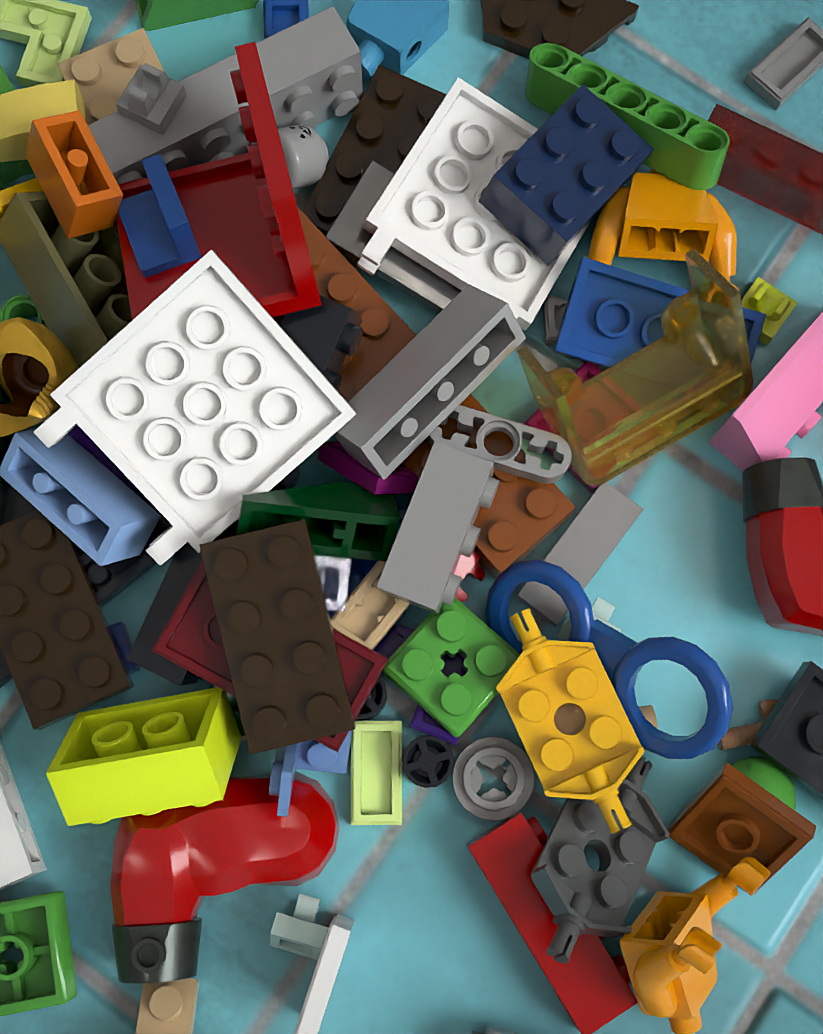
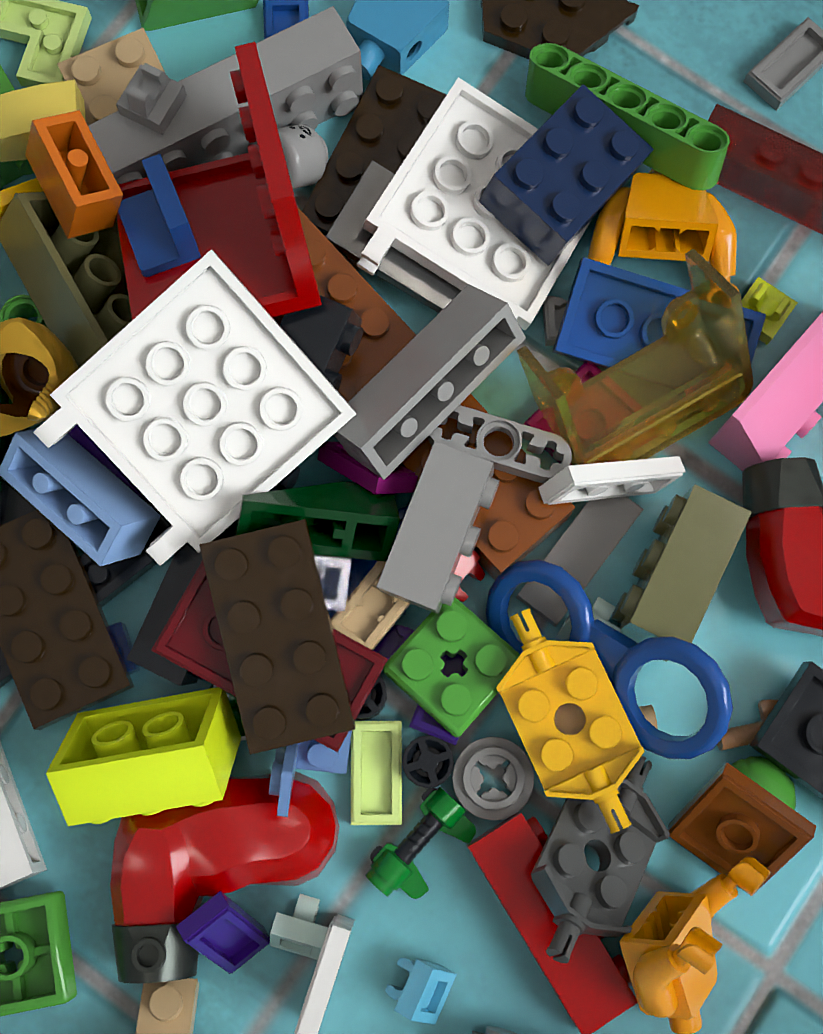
(224, 933): none -> dark purple tile
(394, 863): none -> green piece
(423, 992): none -> medium azure tile
(611, 480): none -> white tile
(681, 567): none -> olive piece

